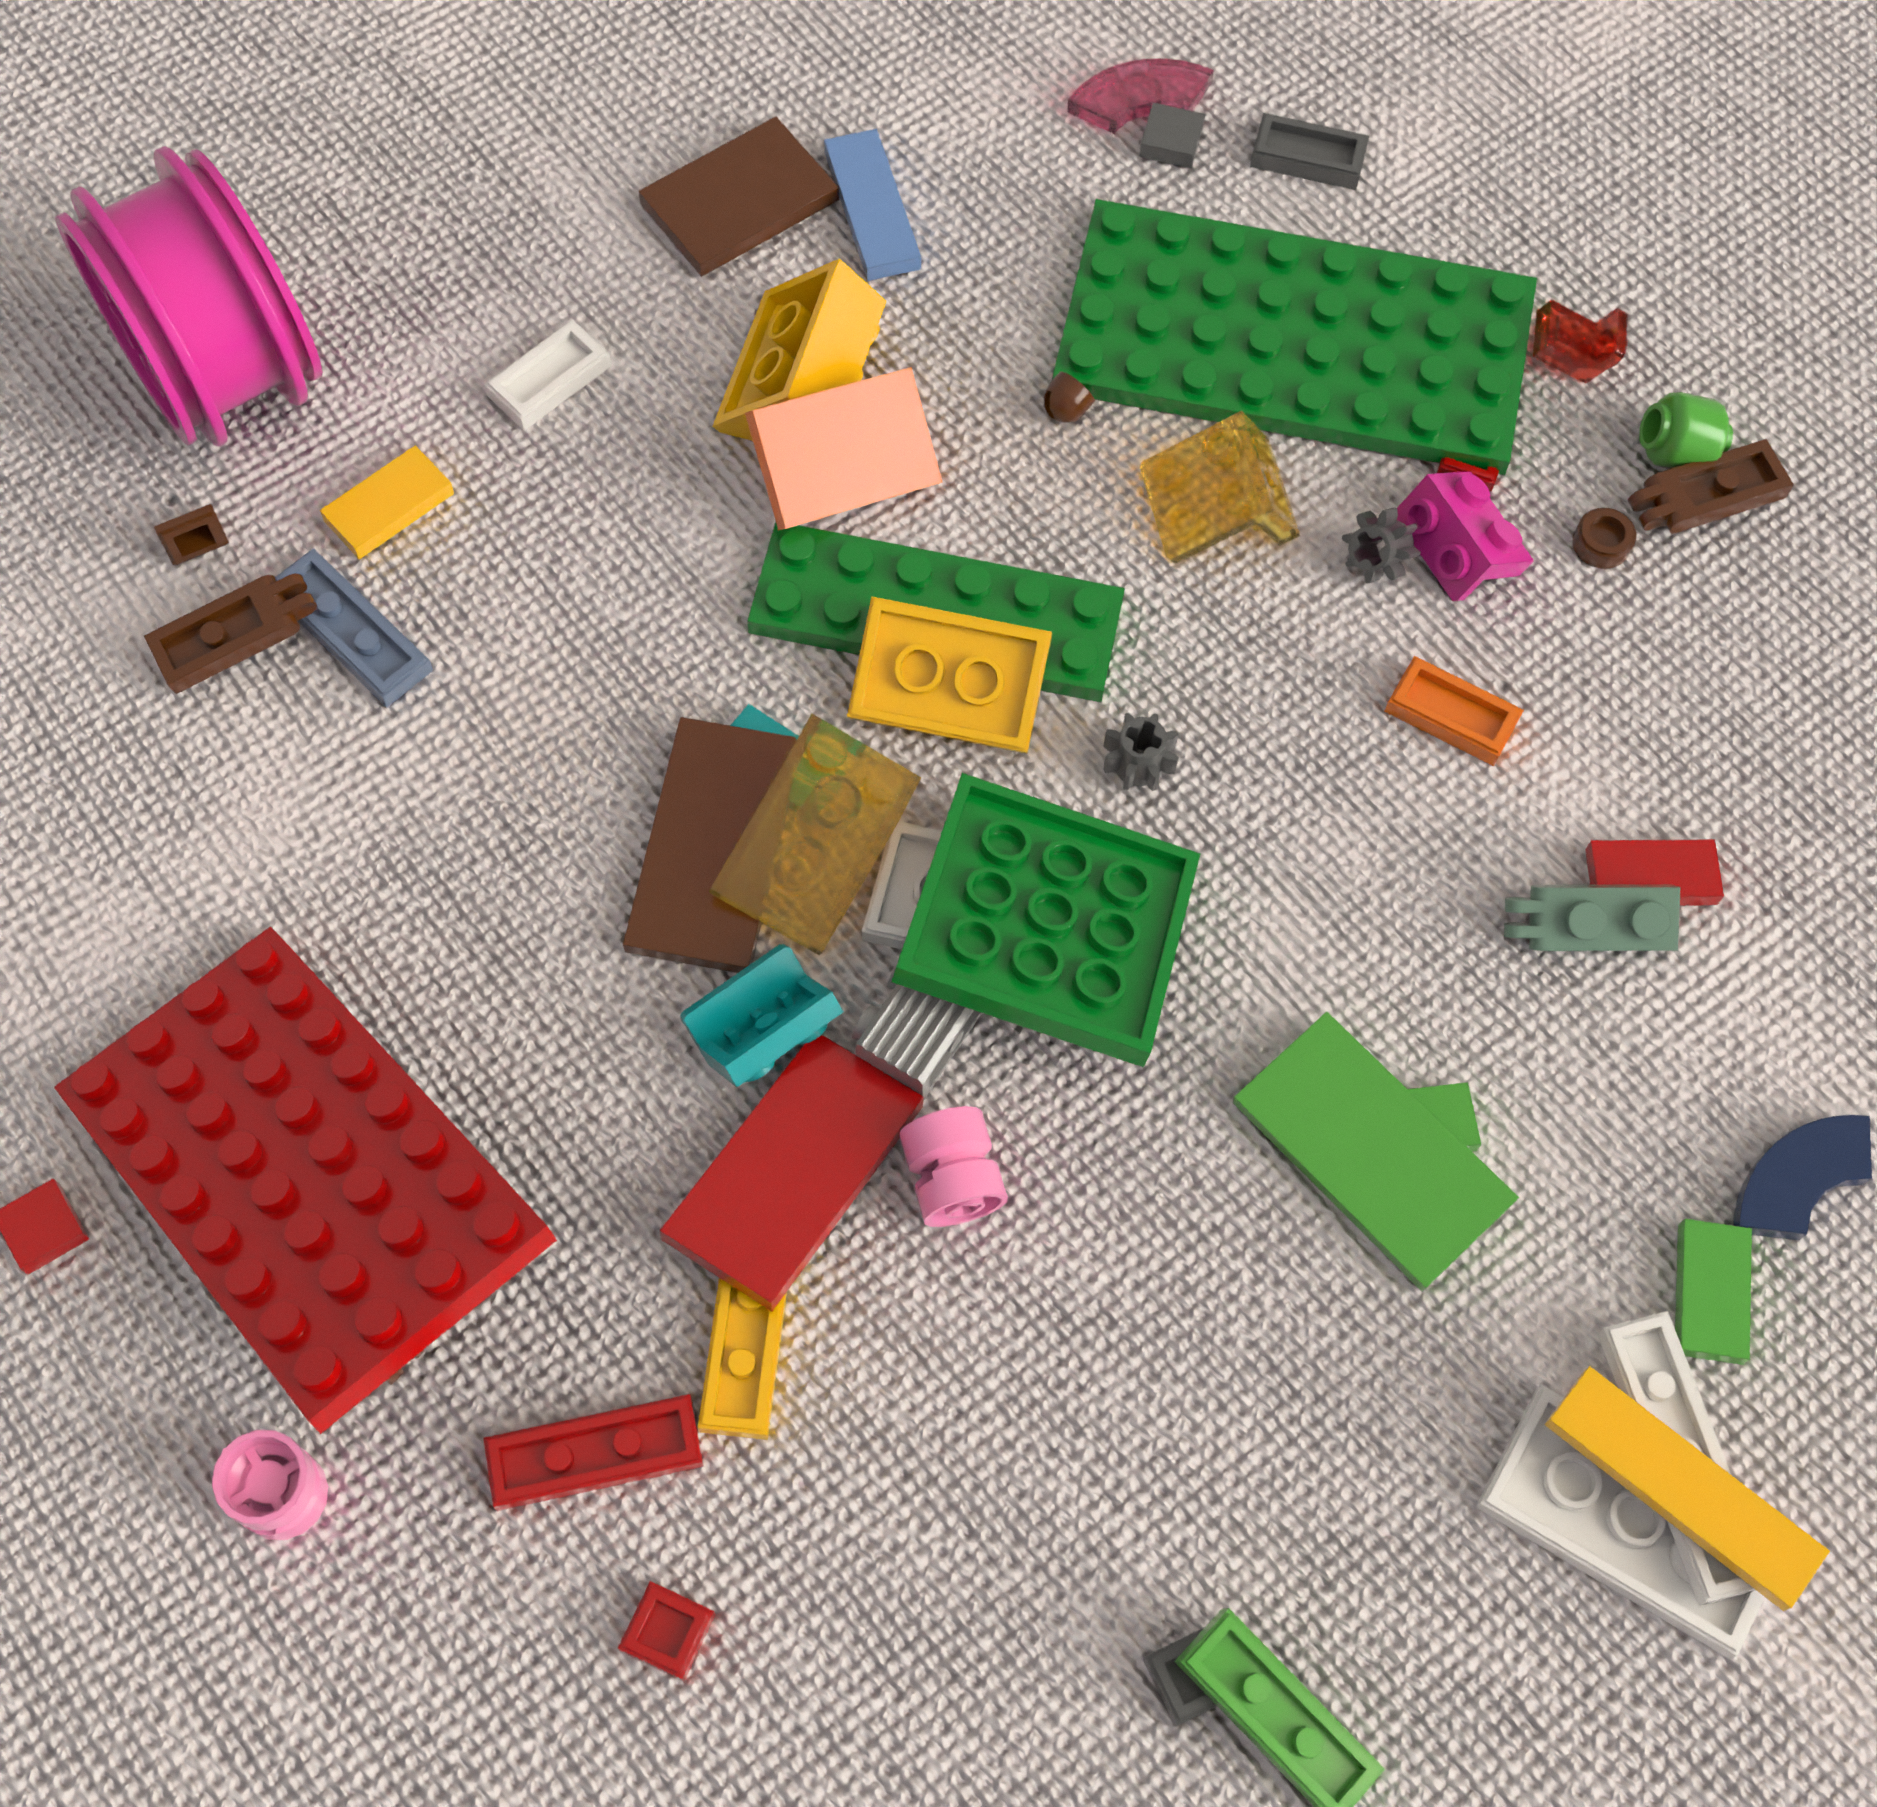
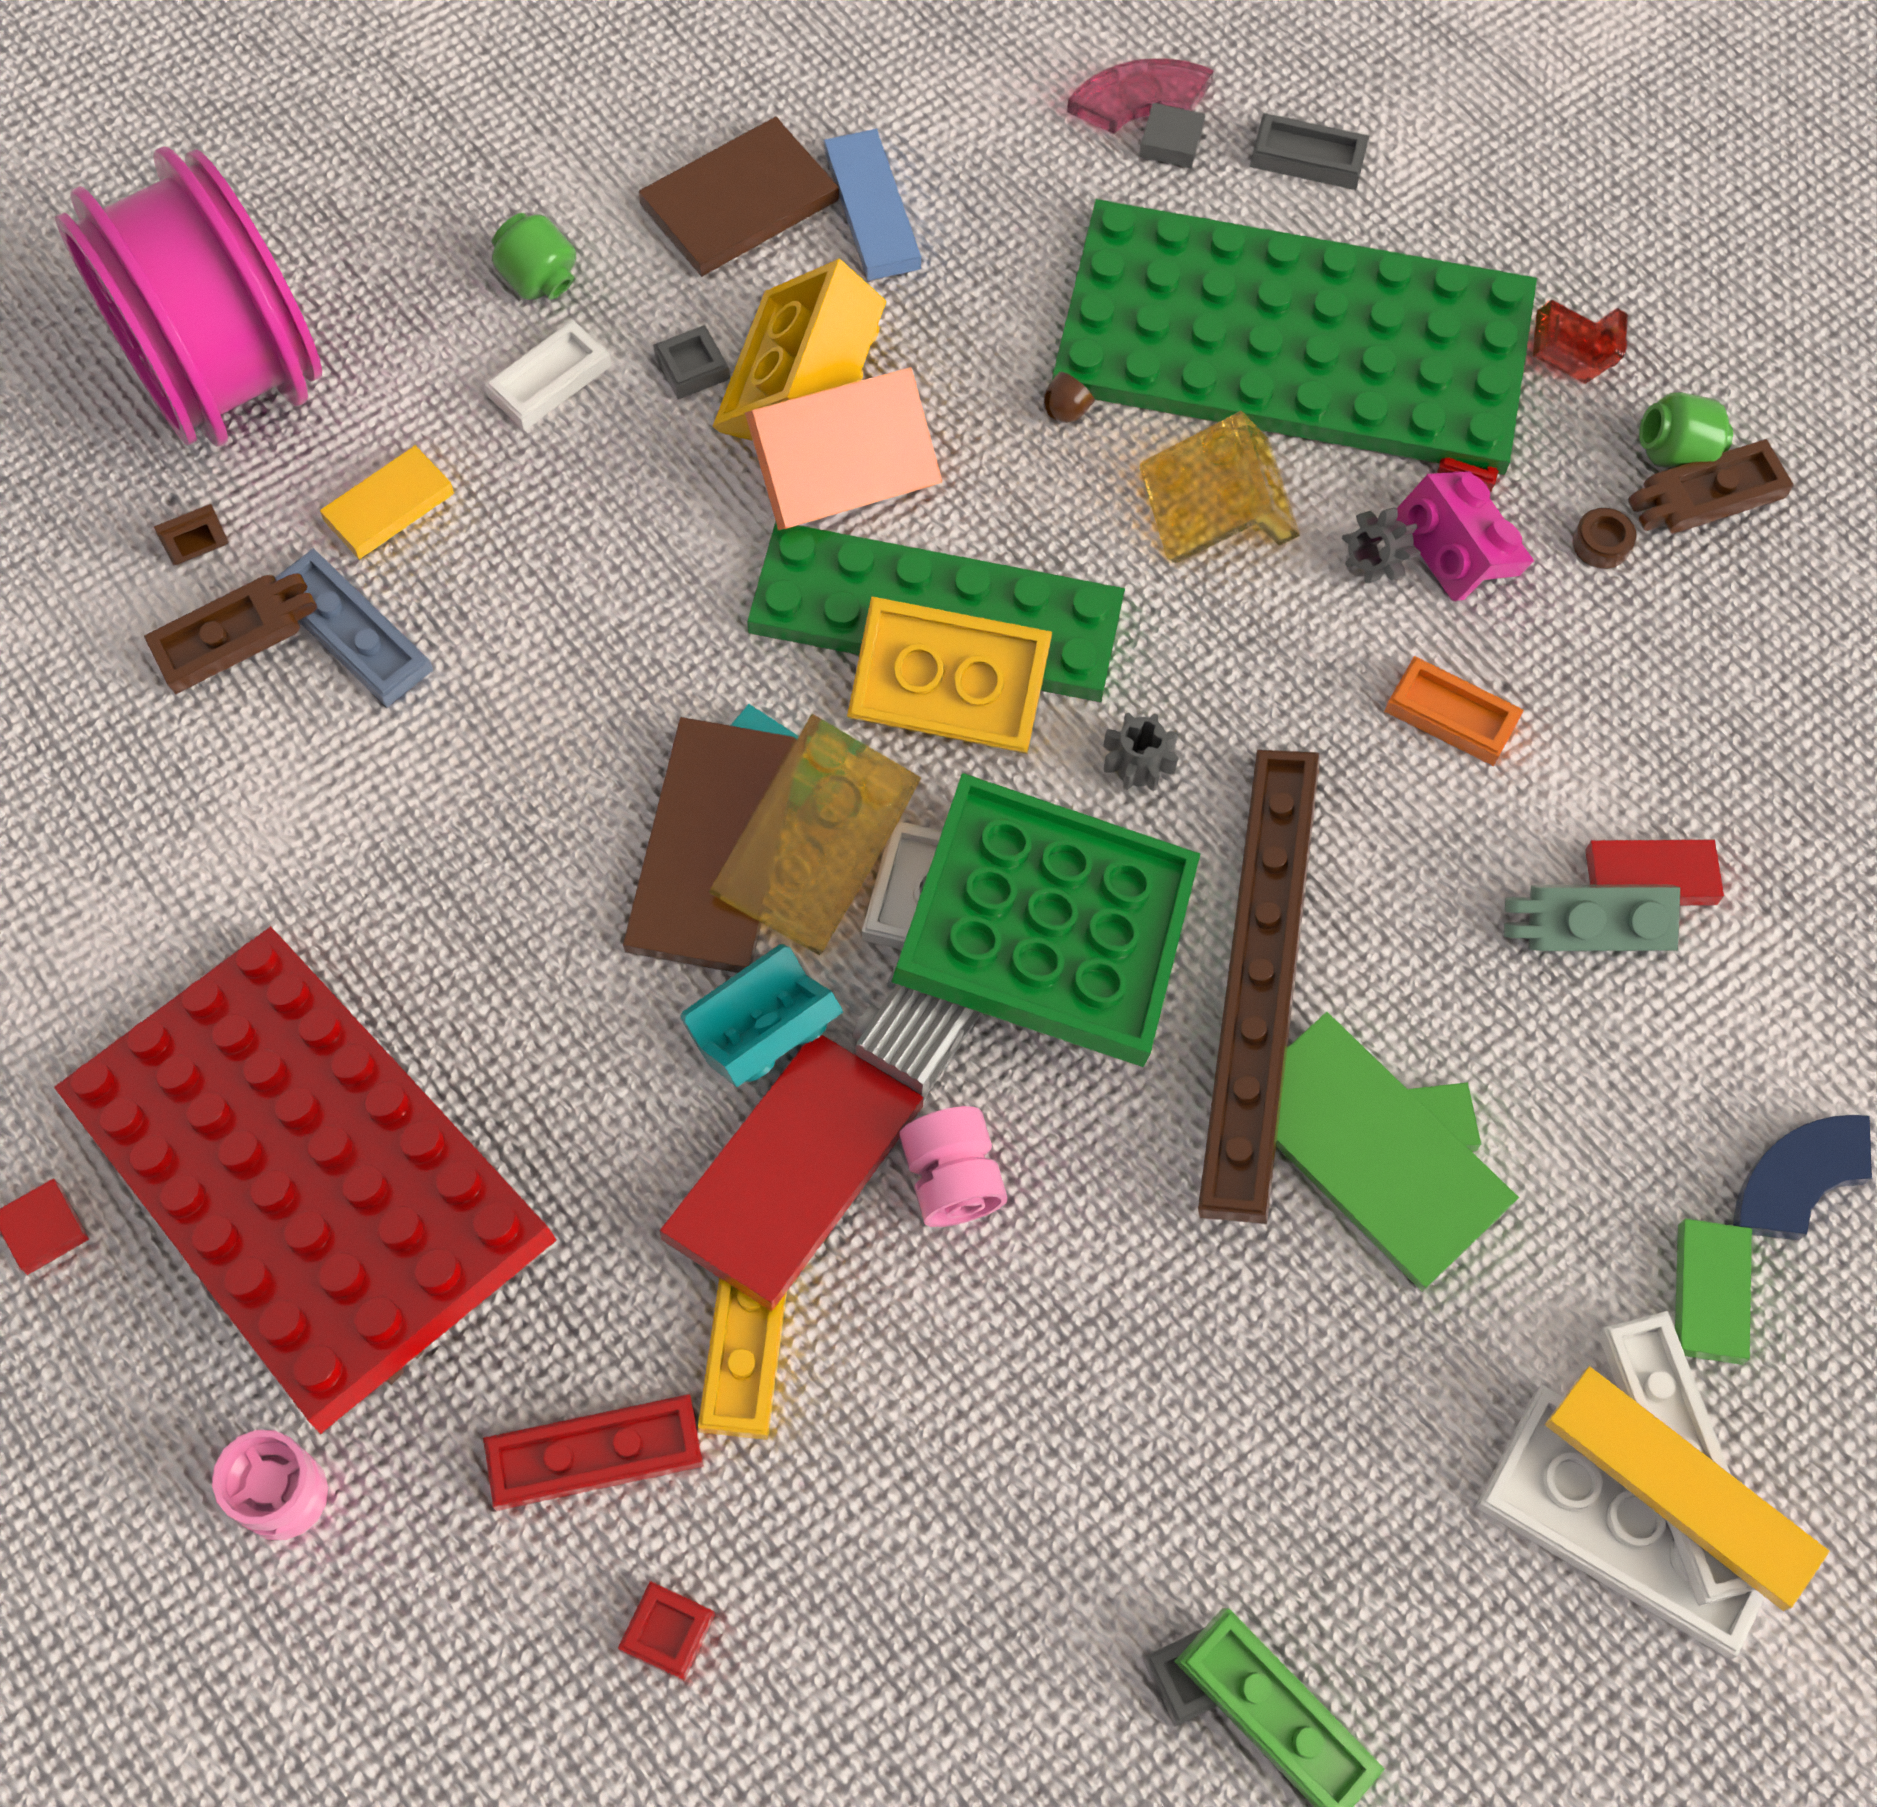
(533, 256): none -> bright green head
(691, 362): none -> dark grey tile
(1260, 989): none -> reddish brown tile

